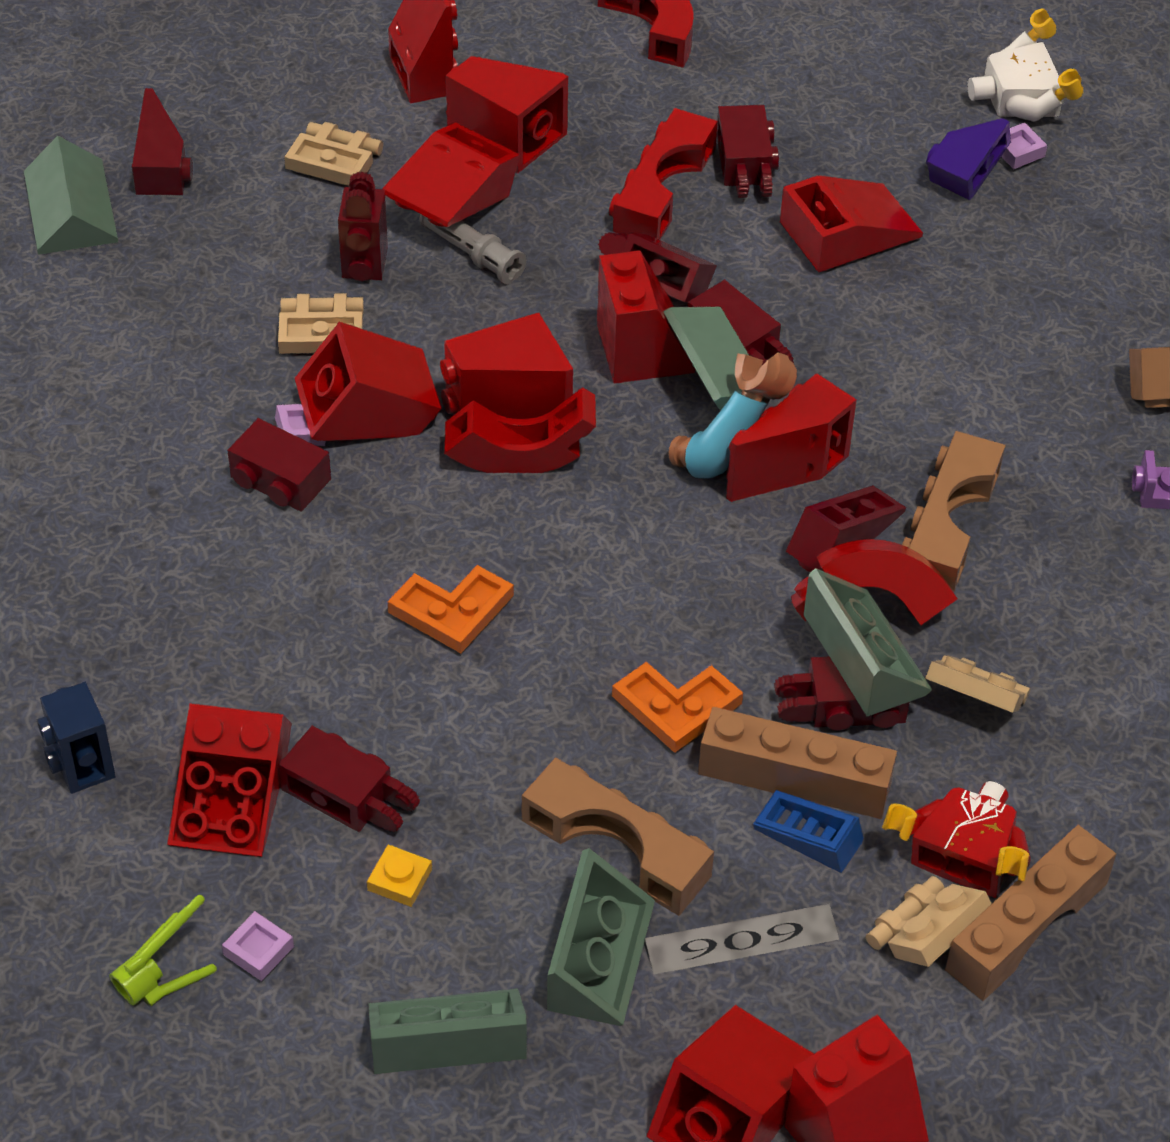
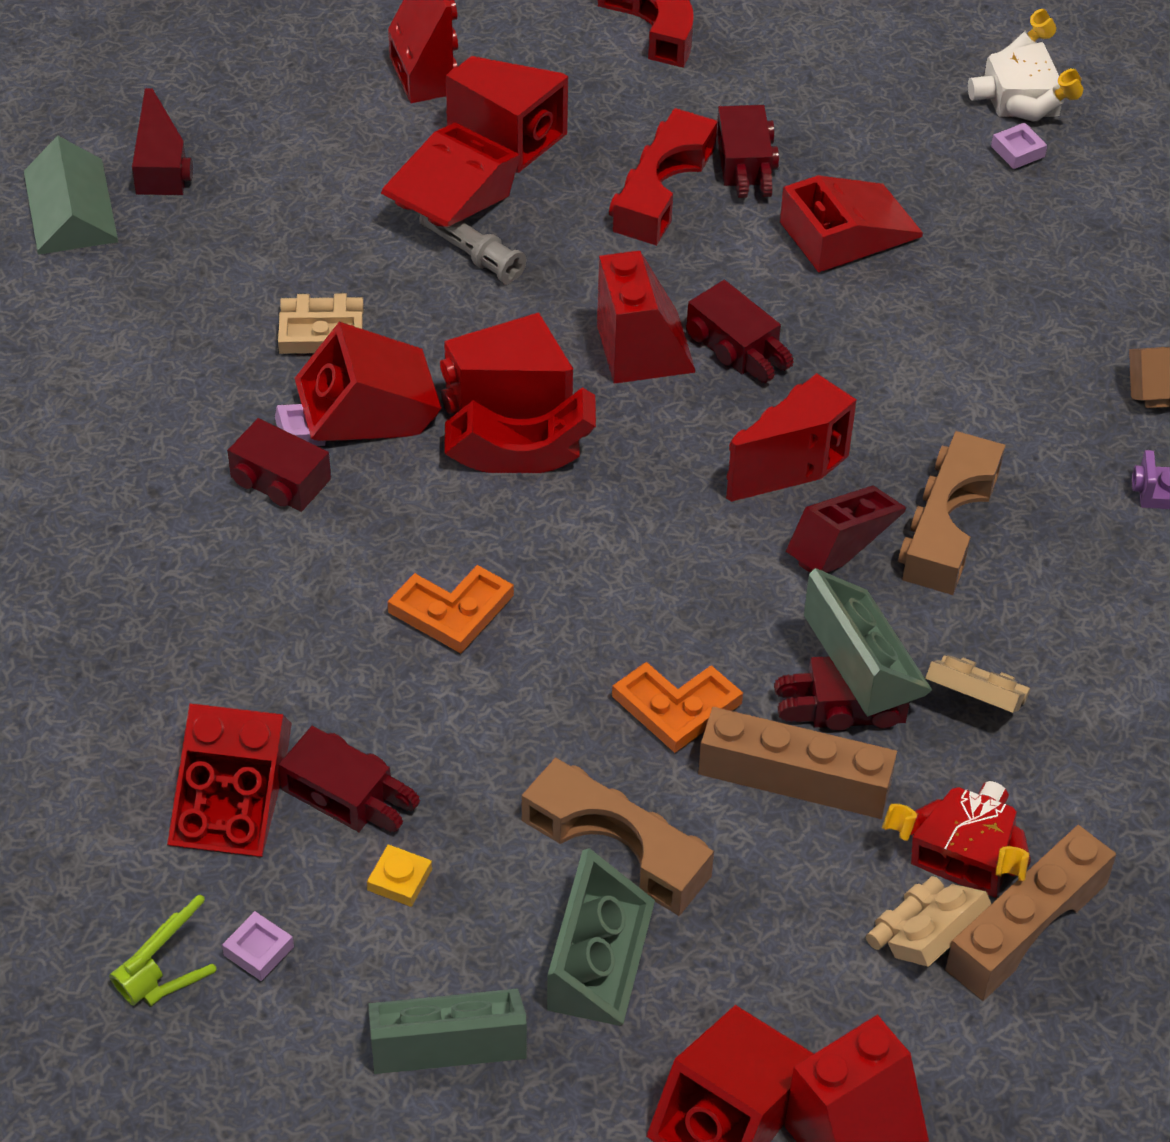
(75, 738): dark blue brick -> none
(332, 152): tan plate -> none
(363, 229): dark red hinge -> none
(678, 271): dark red hinge -> none
(708, 450): piece -> none
(711, 348): sand green slope -> none
(741, 938): flat silver sticker -> none
(834, 846): blue slope -> none
(886, 567): red arch -> none
(968, 156): dark purple slope -> none

